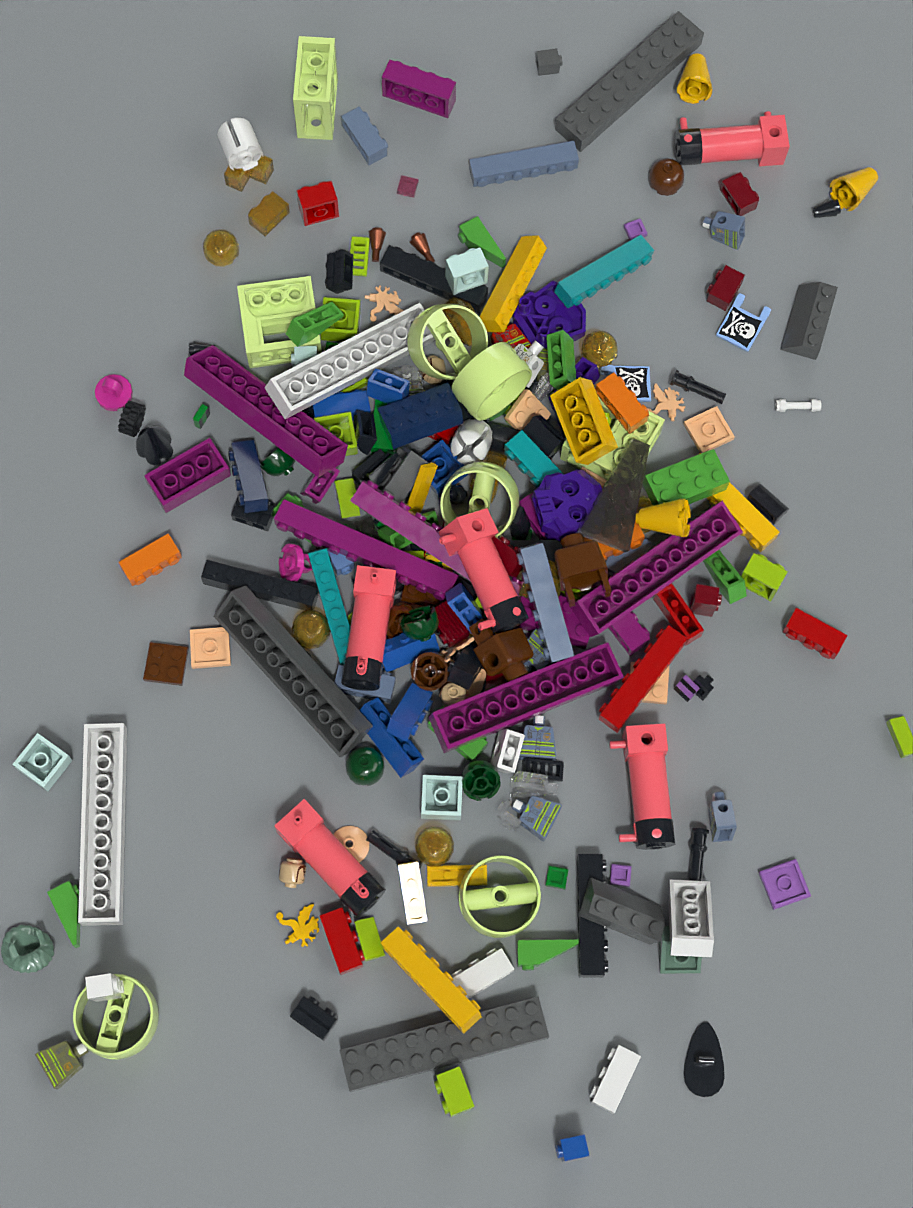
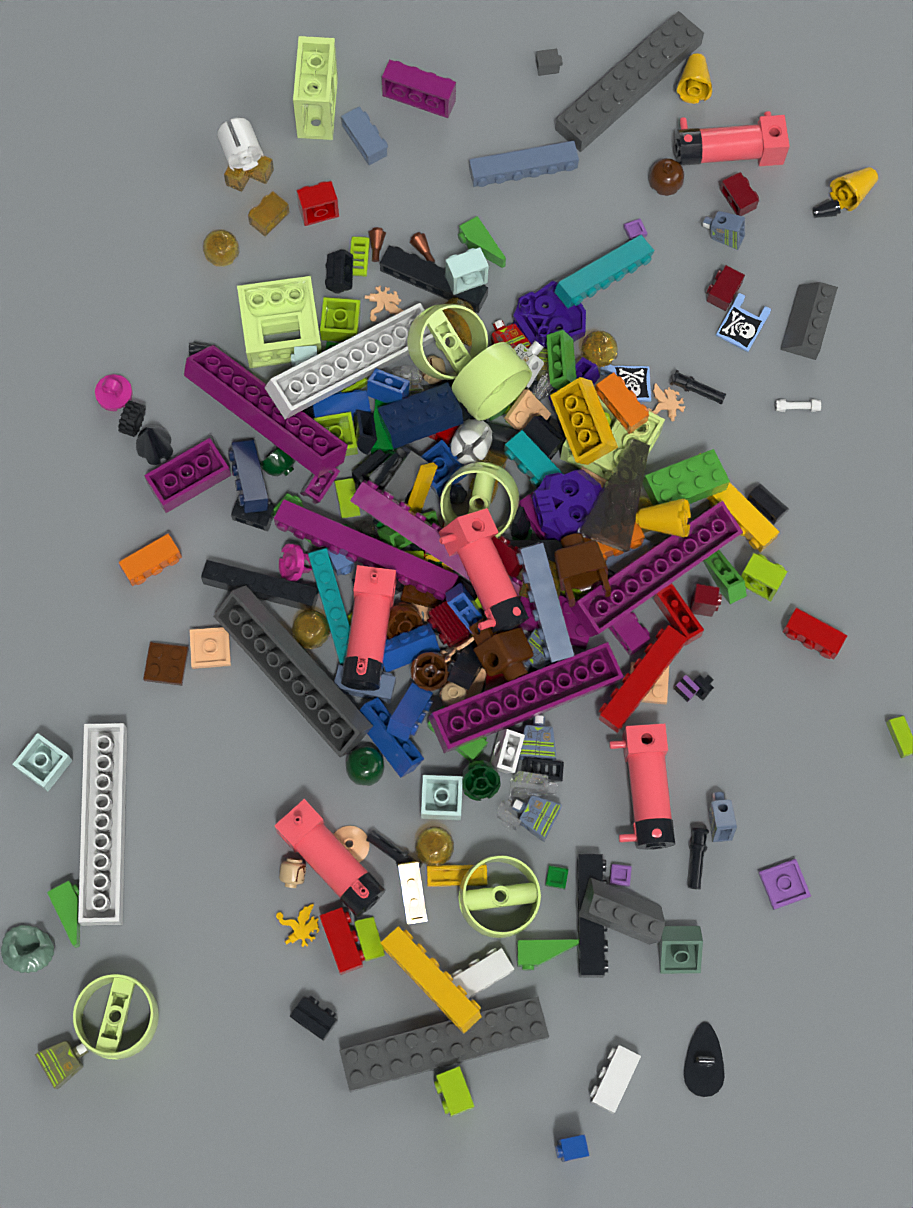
(104, 987): white brick -> none
(201, 416): green tile -> none
(311, 324): bright green slope -> none
(407, 186): clear pink tile -> none
(420, 623): dark green cylinder -> none
(512, 283): yellow brick -> none
(690, 918): white brick -> none
(709, 430): light nougat plate -> none

